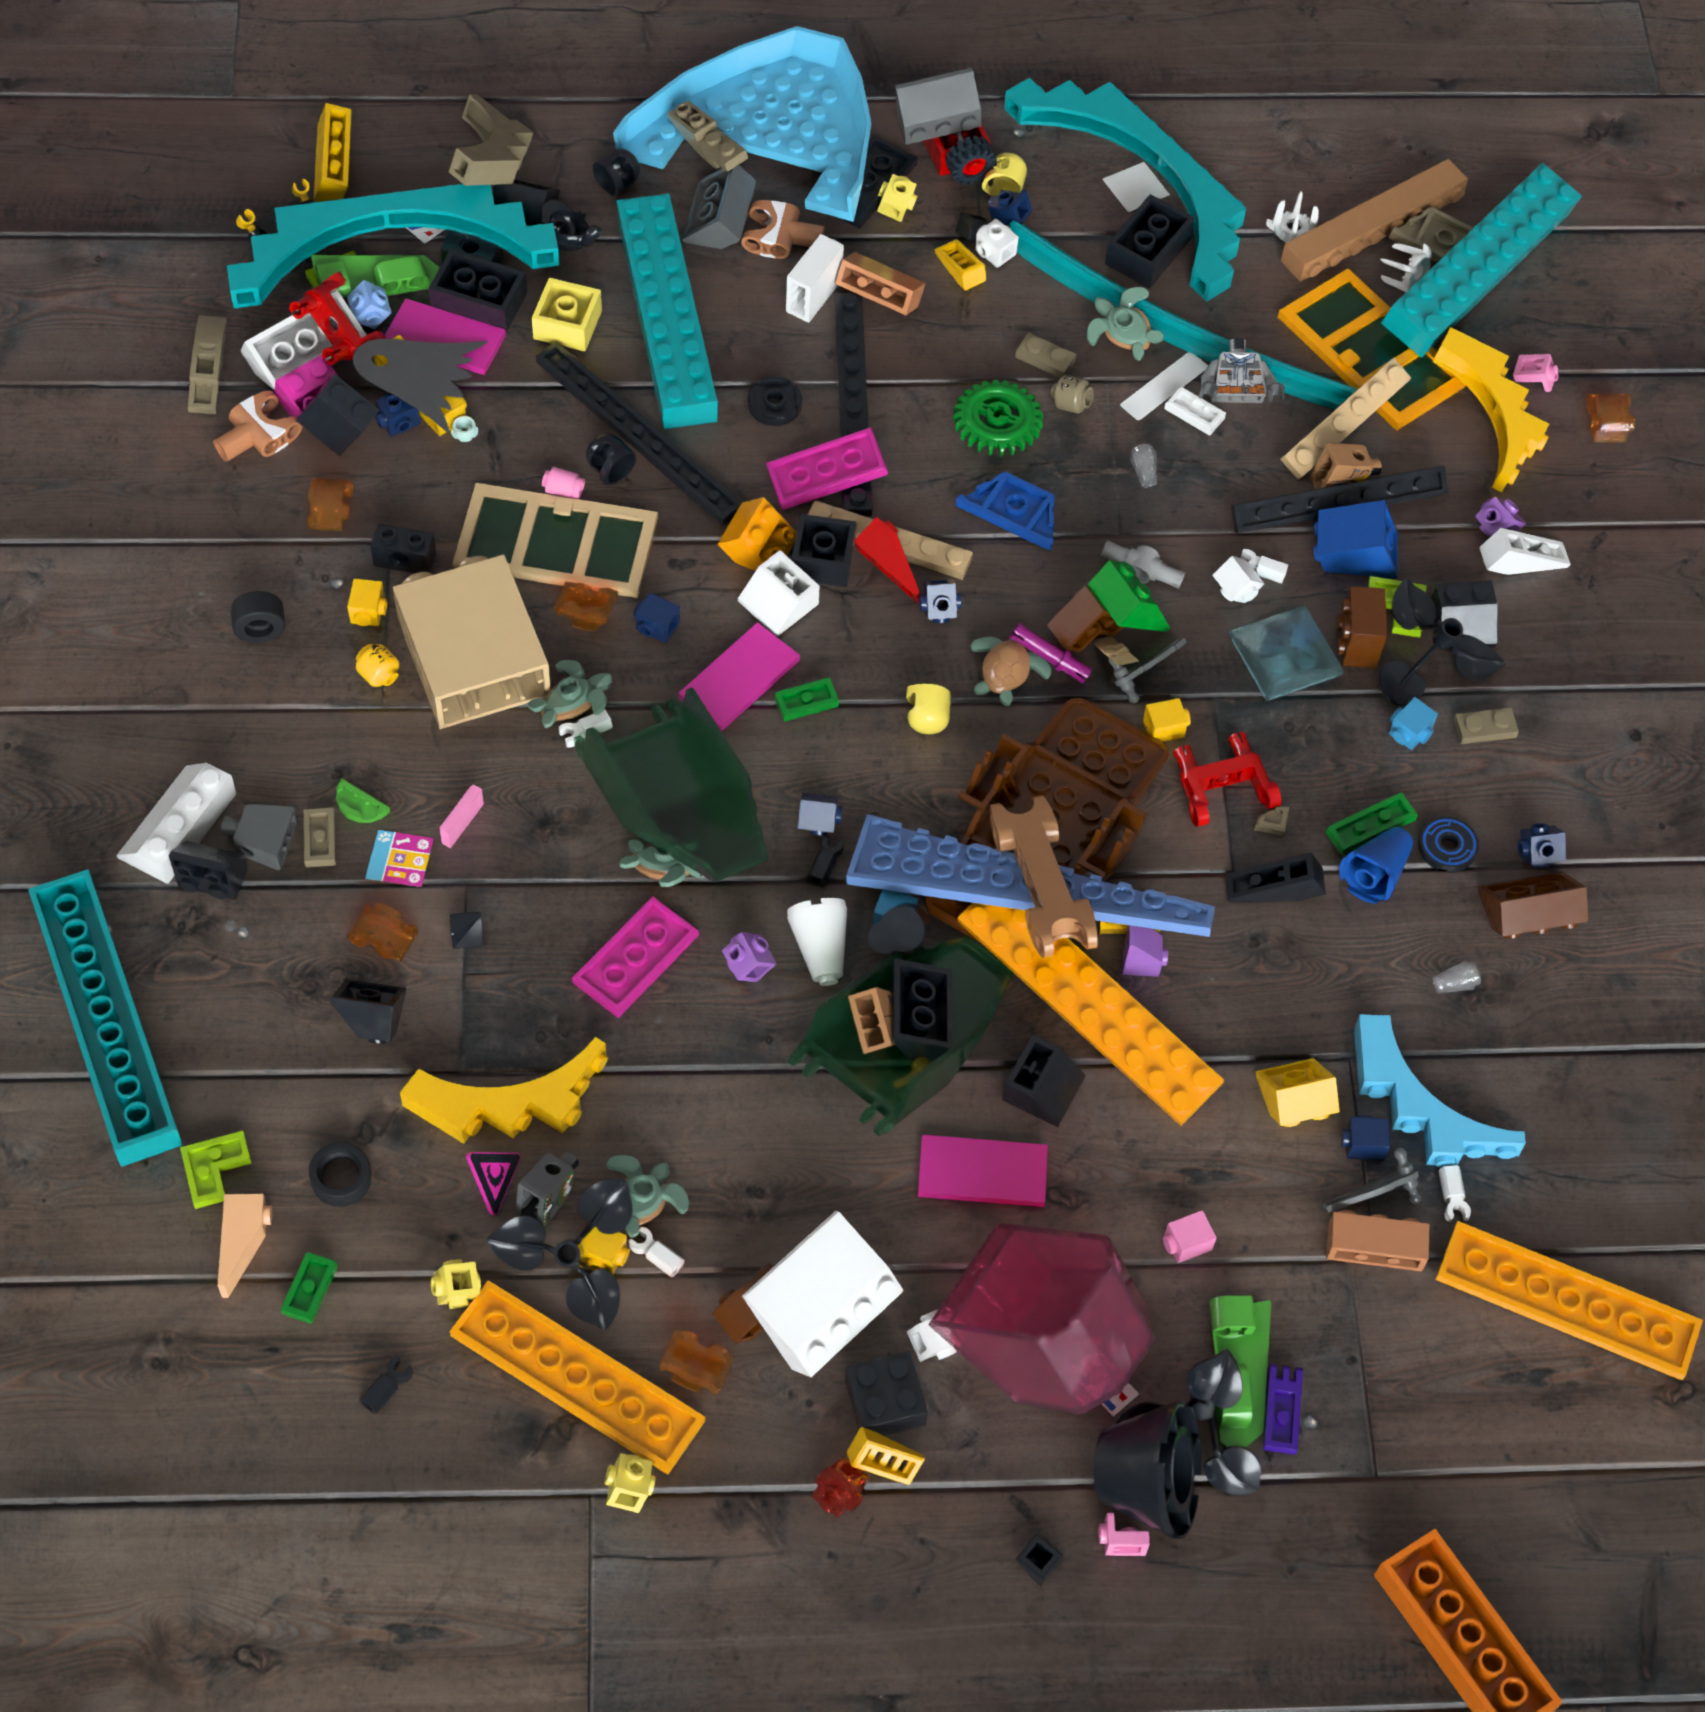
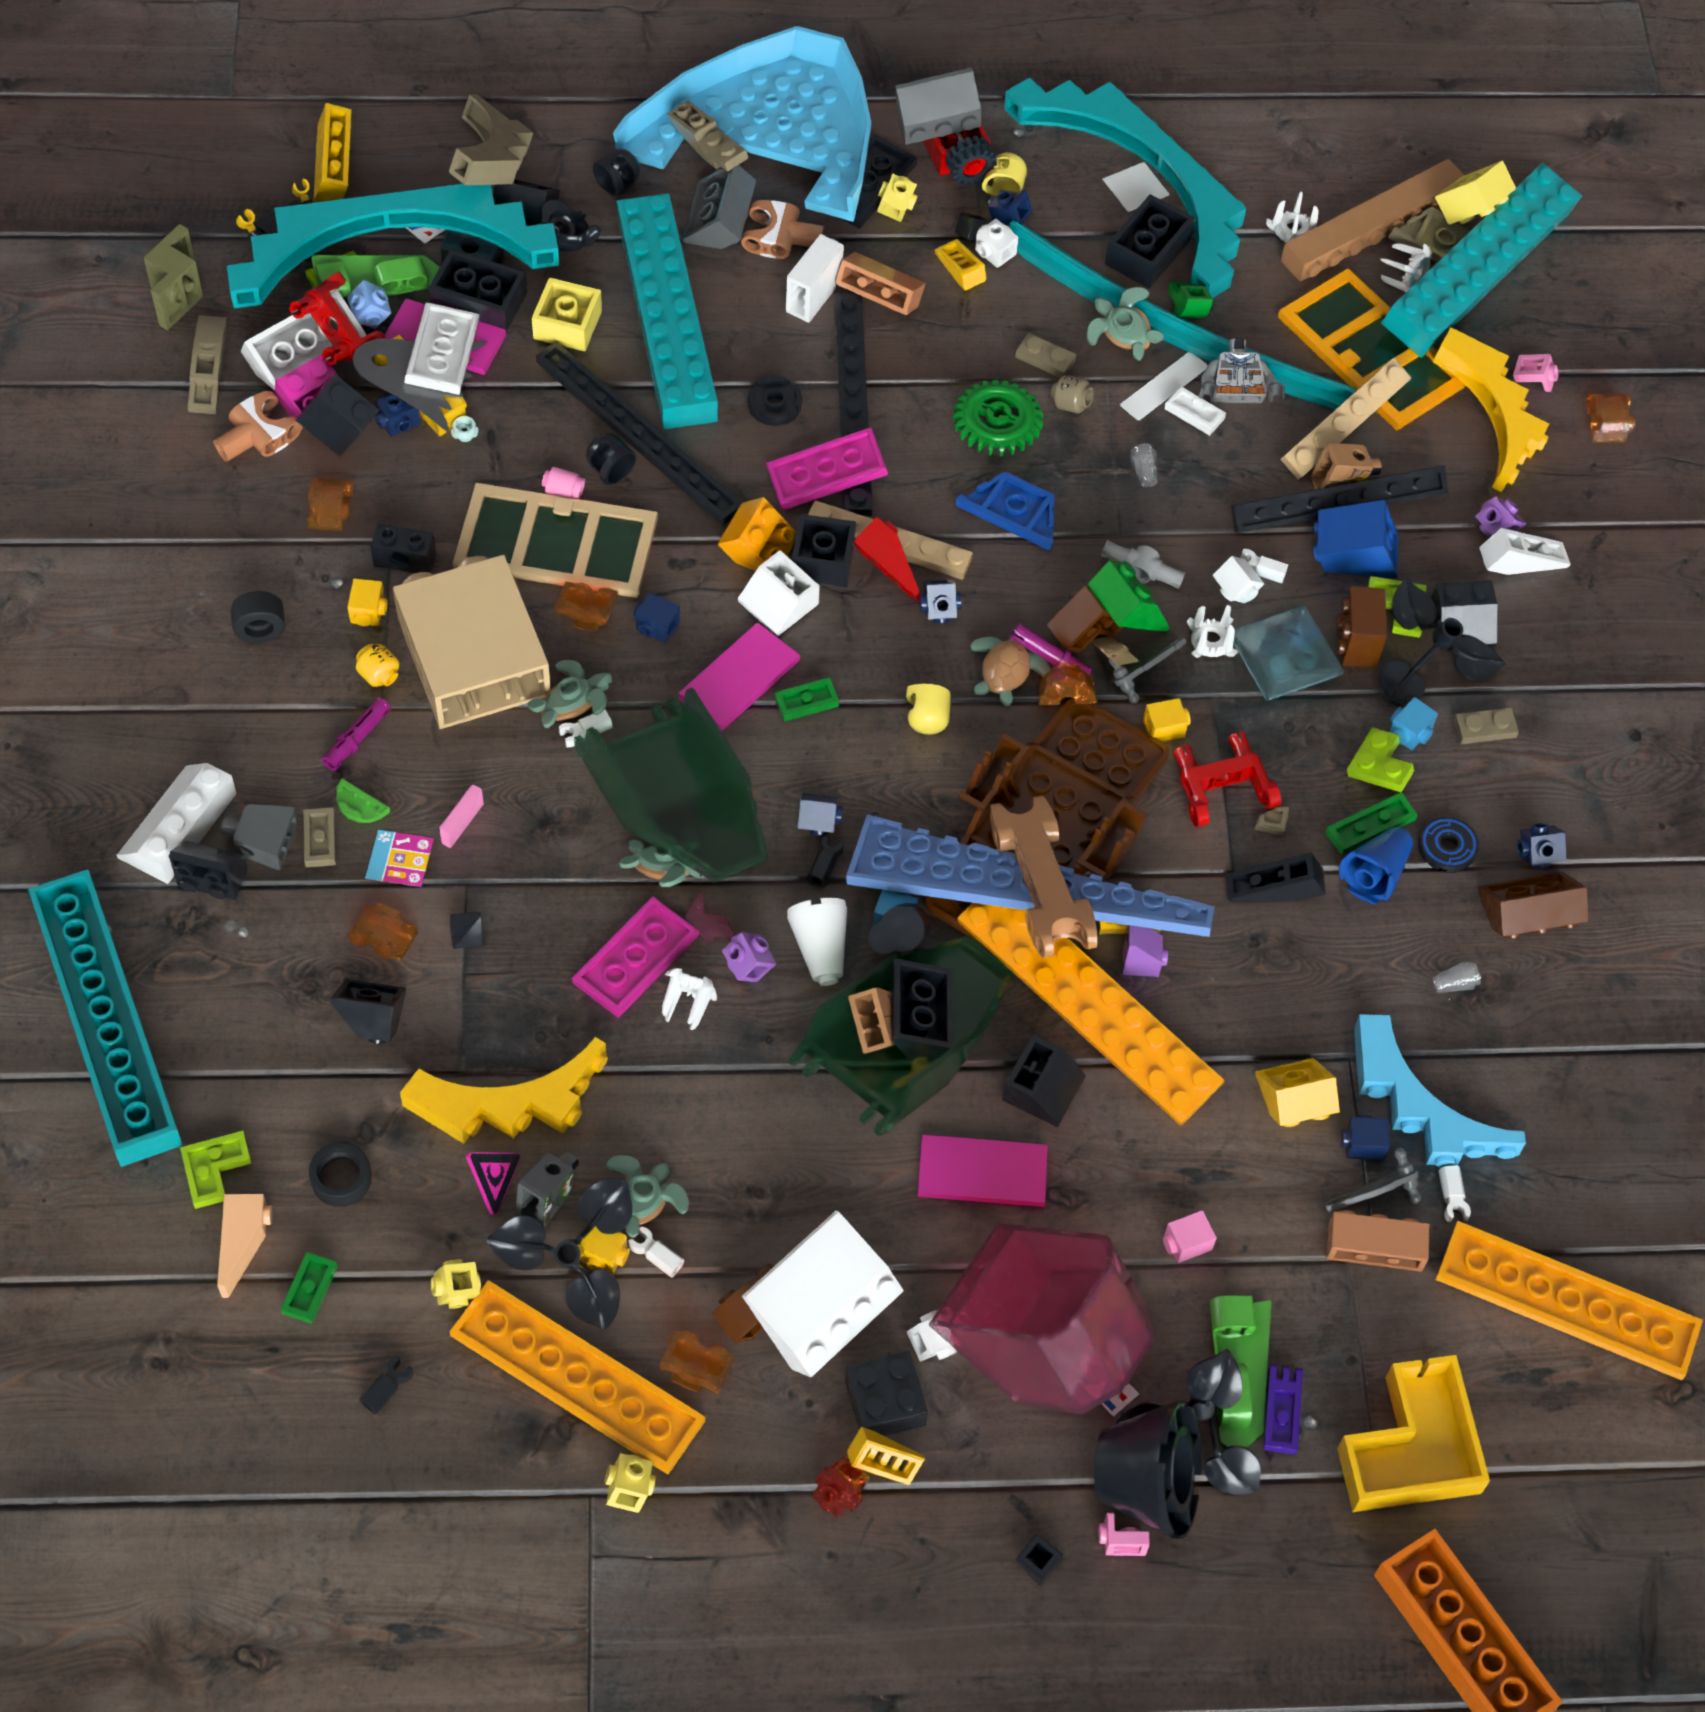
(173, 276): none -> olive bracket
(348, 742): none -> magenta pin
(442, 348): none -> white tile
(701, 990): none -> white piece
(708, 924): none -> clear pink piece
(1066, 681): none -> clear orange cylinder
(1190, 300): none -> green brick
(1222, 628): none -> white piece
(1375, 765): none -> lime plate
(1431, 1451): none -> yellow piece
(1476, 193): none -> light yellow brick

